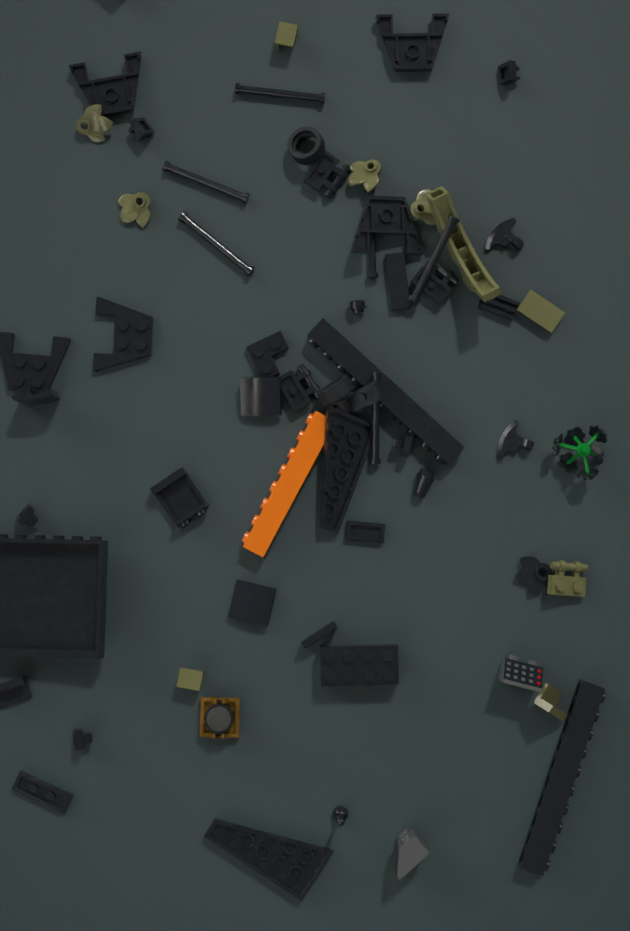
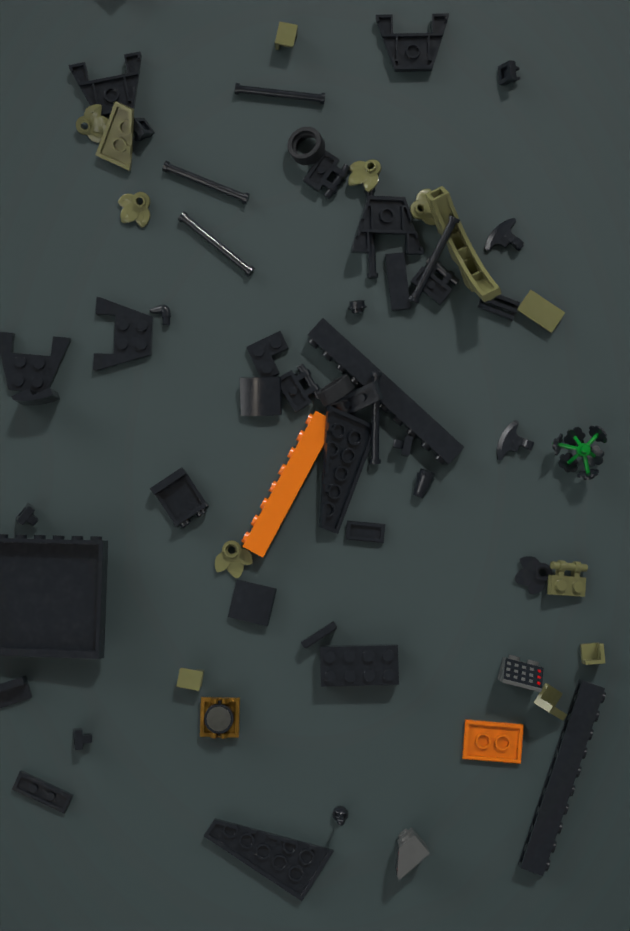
(118, 137): none -> olive wing
(166, 315): none -> black animal
(233, 562): none -> olive plate
(492, 741): none -> orange tile
(592, 653): none -> olive panel

